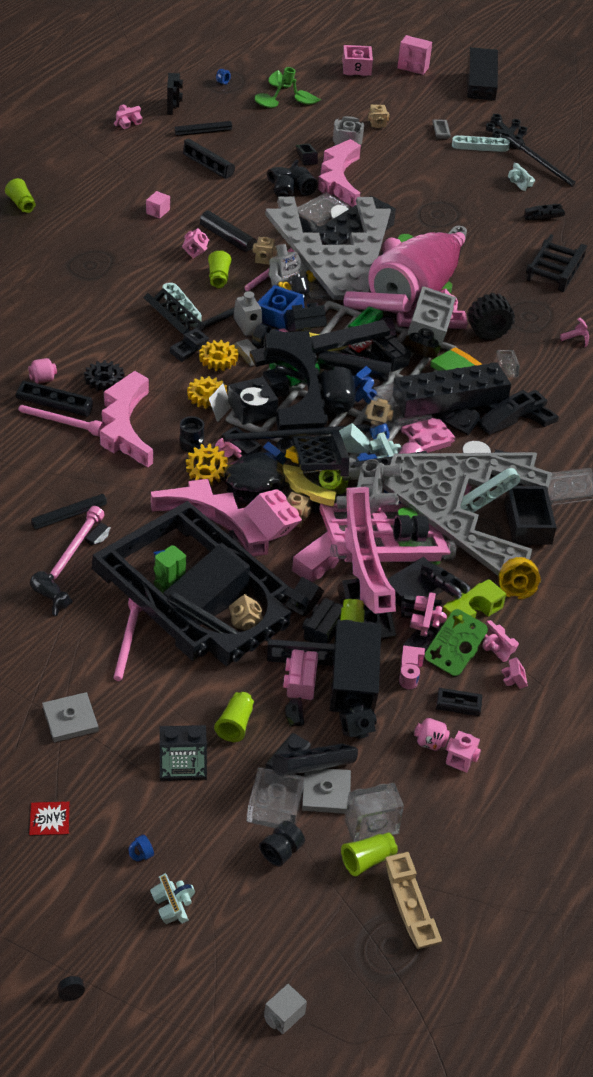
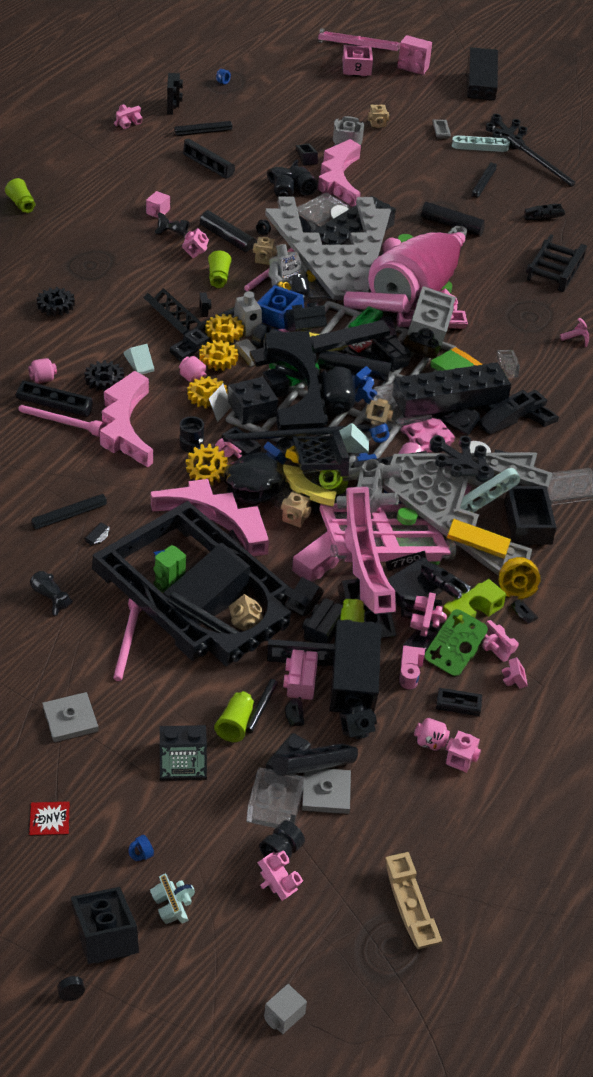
(55, 301): none -> black gear
(93, 517): bright pink piece -> none
(105, 925): none -> black slope
(140, 359): none -> light aqua slope
(178, 294): light aqua beam -> none
(179, 227): none -> black animal
(192, 368): none -> bright pink head
(204, 304): none -> black plate
(224, 328): none -> yellow gear
(258, 400): white sticker -> none
(260, 227): none -> black plate
(261, 705): none -> black bar
(273, 514): bright pink brick -> none
(276, 875): none -> bright pink hips
(285, 80): bright green plant -> none
(358, 40): none -> bright pink door
(368, 852): lime plant -> none
(374, 811): clear brick -> none
(384, 447): light aqua hips -> none
(404, 561): none -> black sticker
(410, 528): black wheel -> none
(452, 218): none -> black brick
(478, 538): none -> yellow tile
(481, 470): none -> black plant
(484, 179): none -> black axle
(491, 316): black tyre -> none
(520, 177): light aqua hips -> none
(524, 611): none -> black piece

